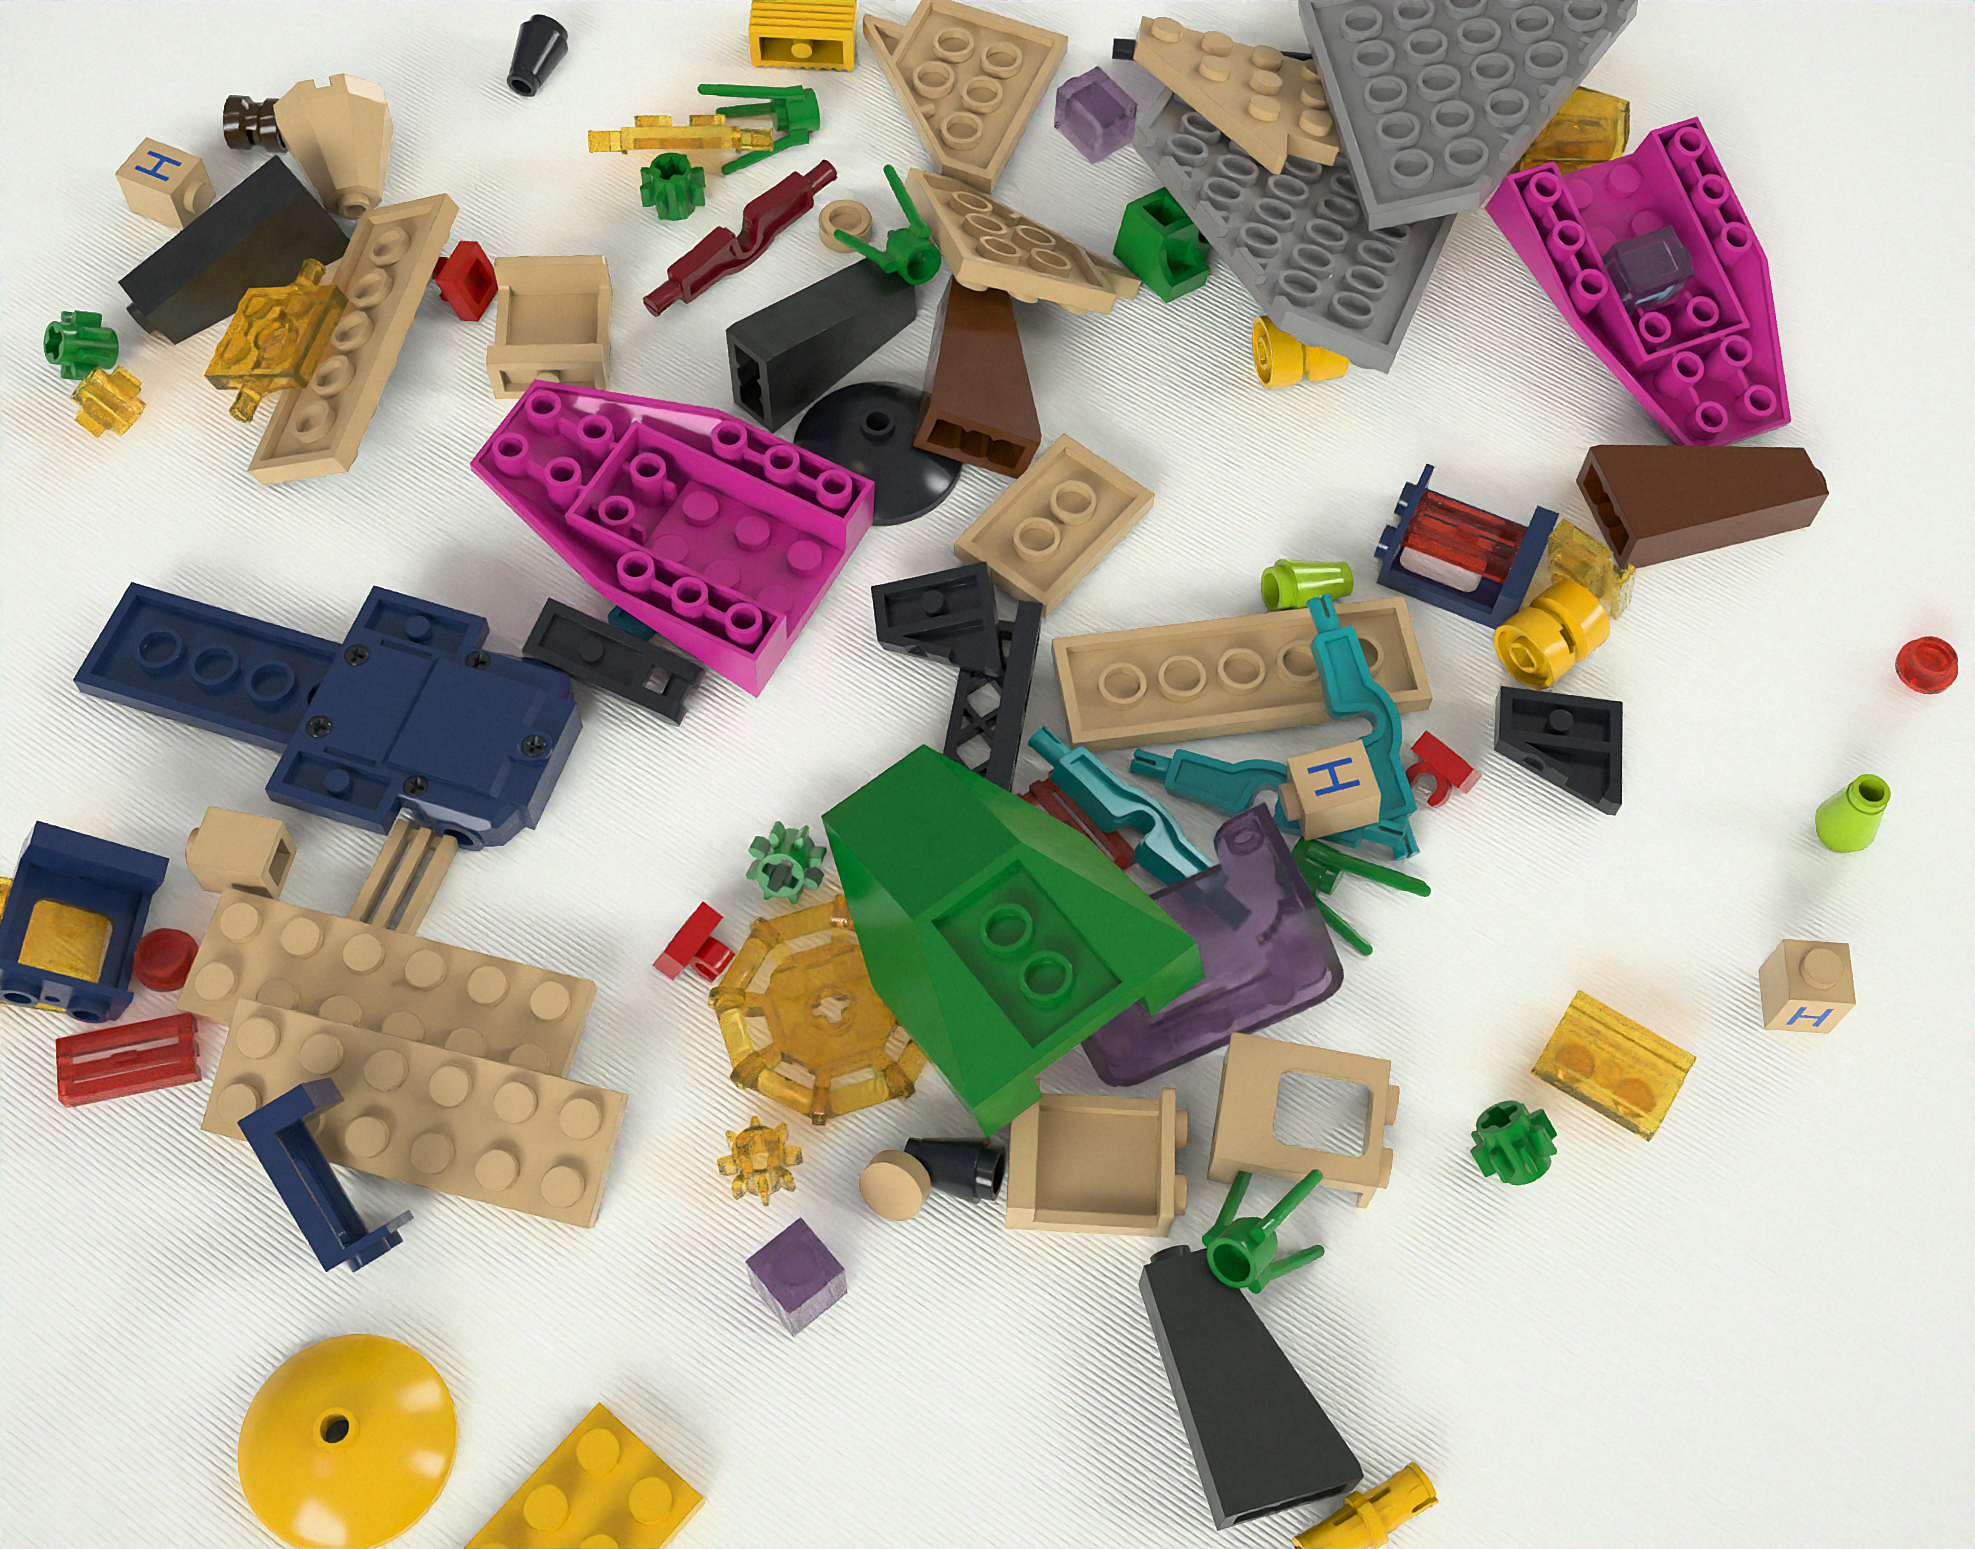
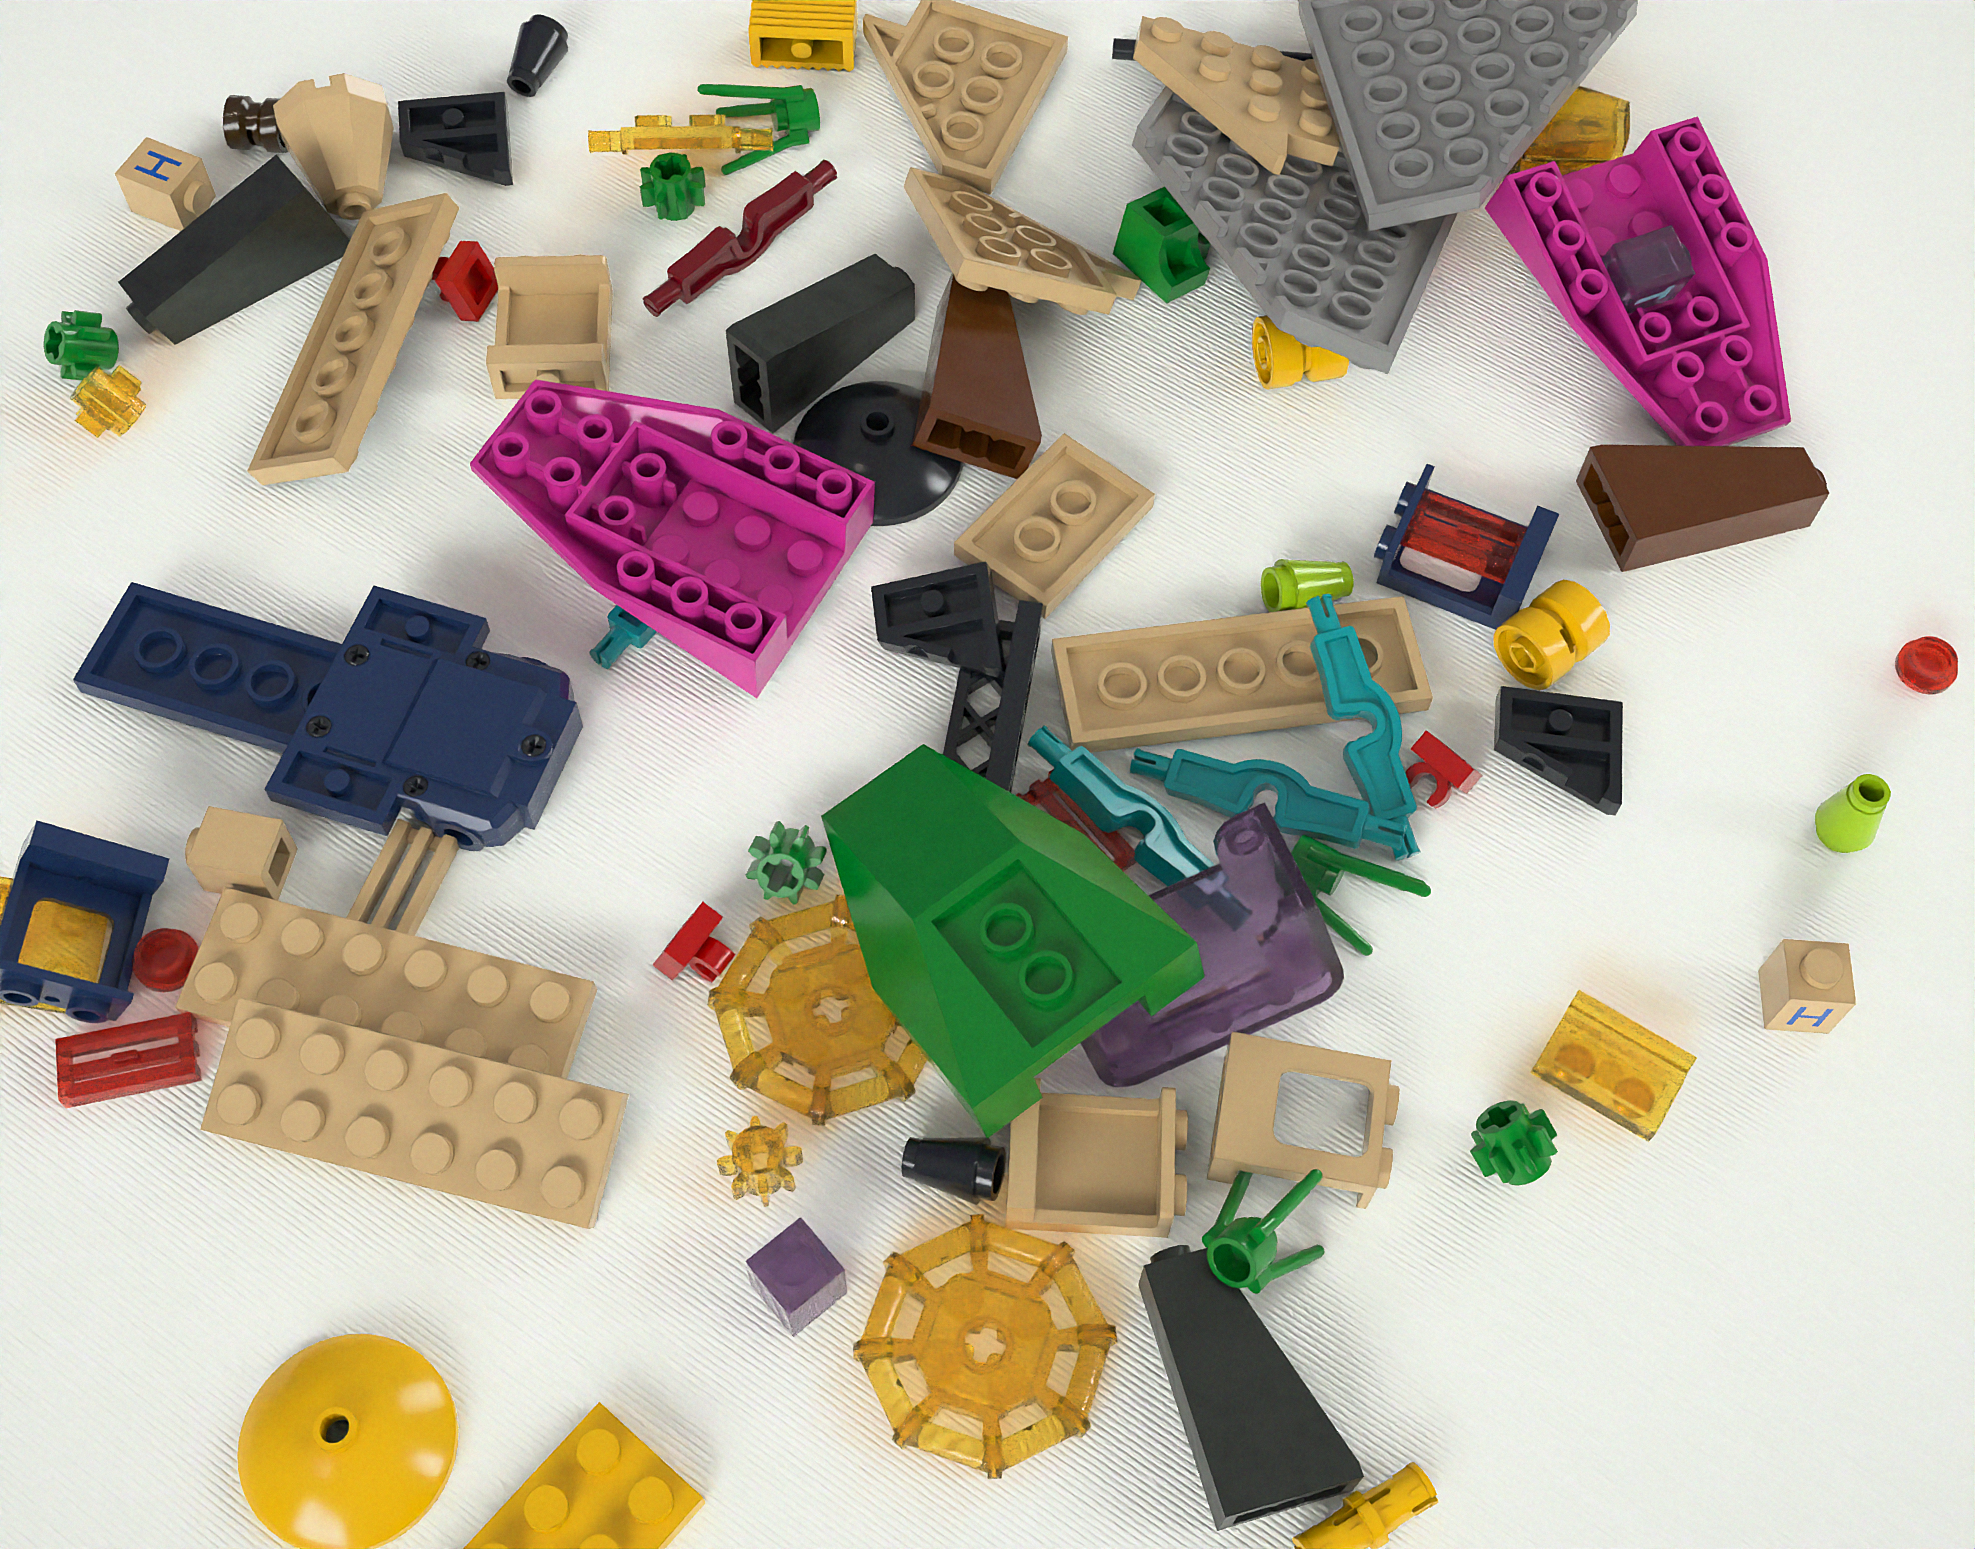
(276, 339): clear yellow plate -> none
(308, 1182): dark blue window -> none
(459, 134): none -> black wing
(612, 661): black plate -> none
(845, 215): tan tile -> none
(895, 1185): tan tile -> none
(907, 248): green plant -> none
(1006, 1380): none -> clear yellow plate
(1095, 114): clear purple brick -> none
(1331, 790): tan brick -> none
(1589, 563): clear yellow plate -> none

